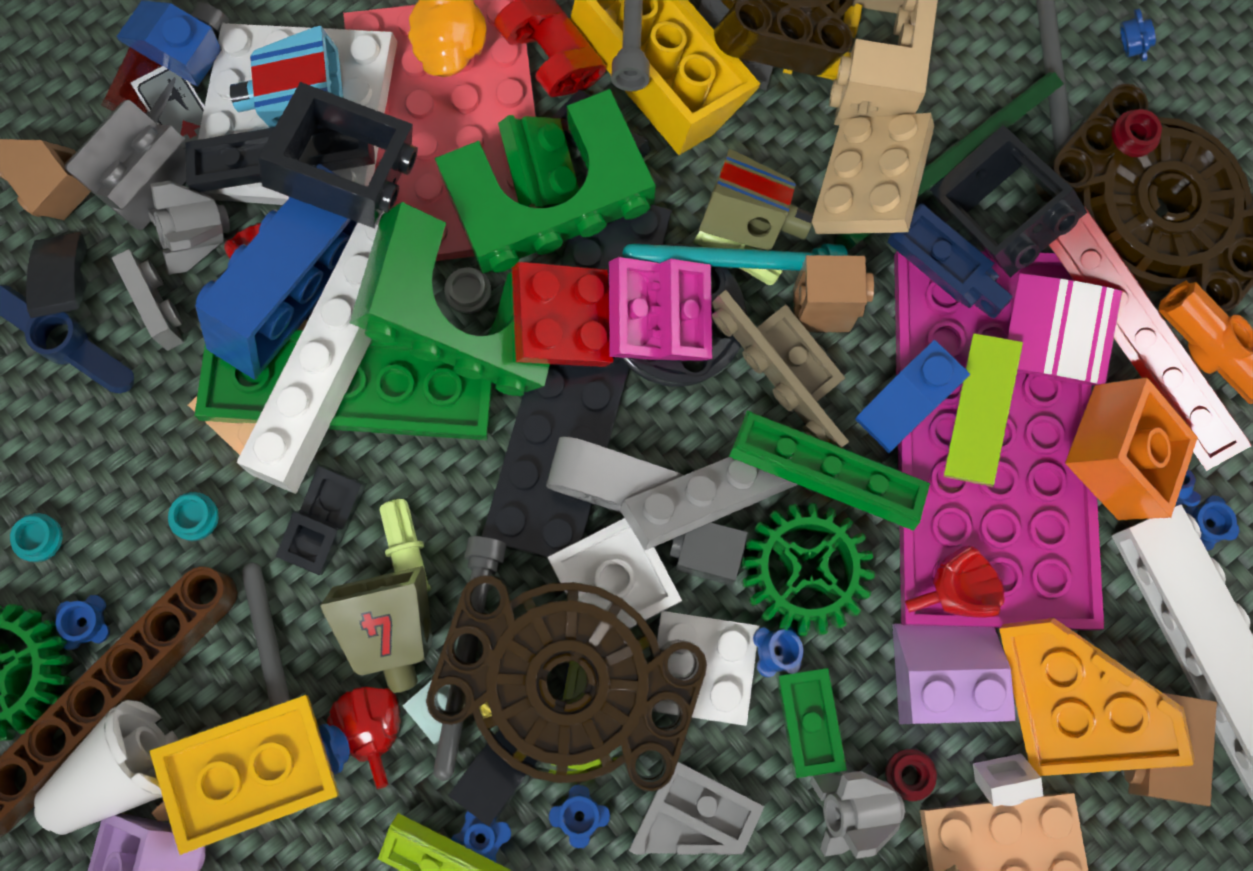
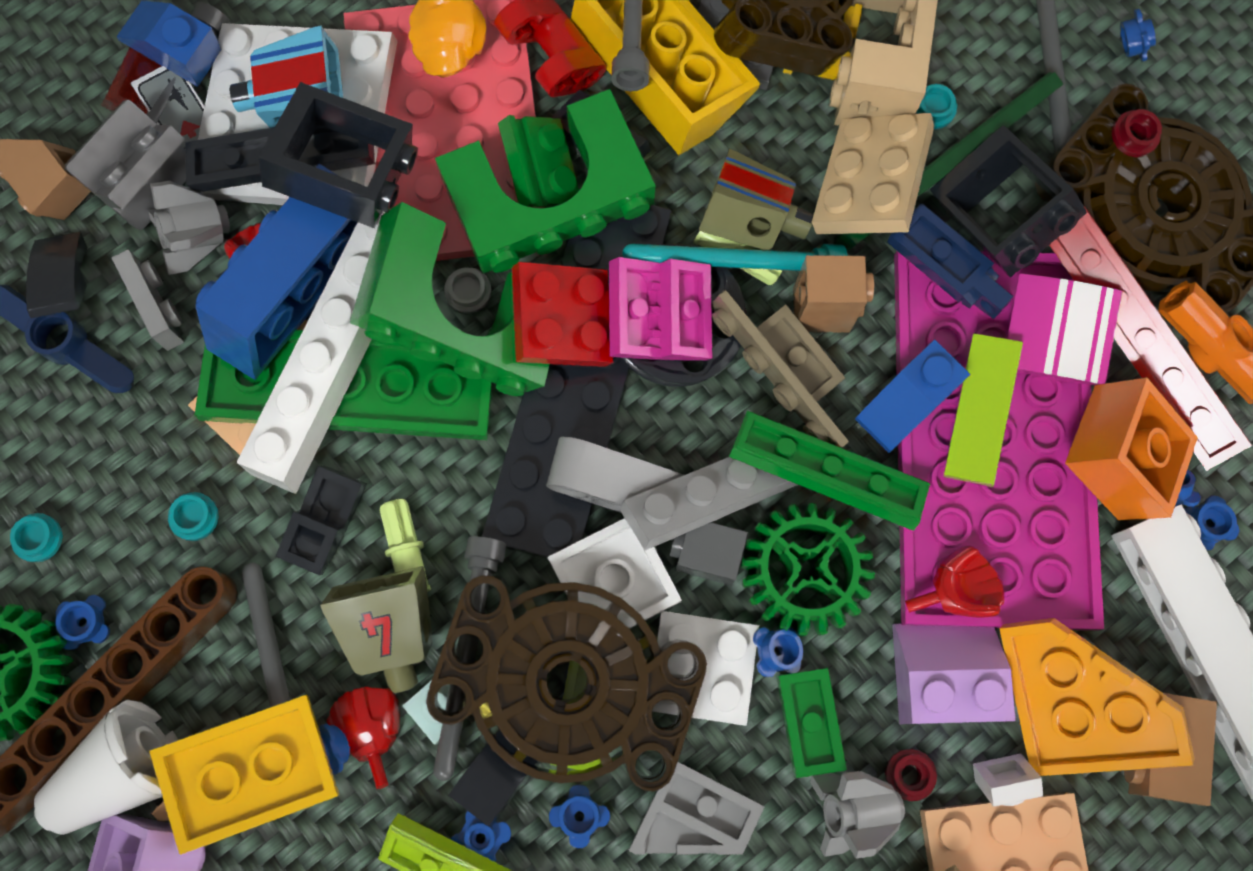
(940, 103): none -> teal plate

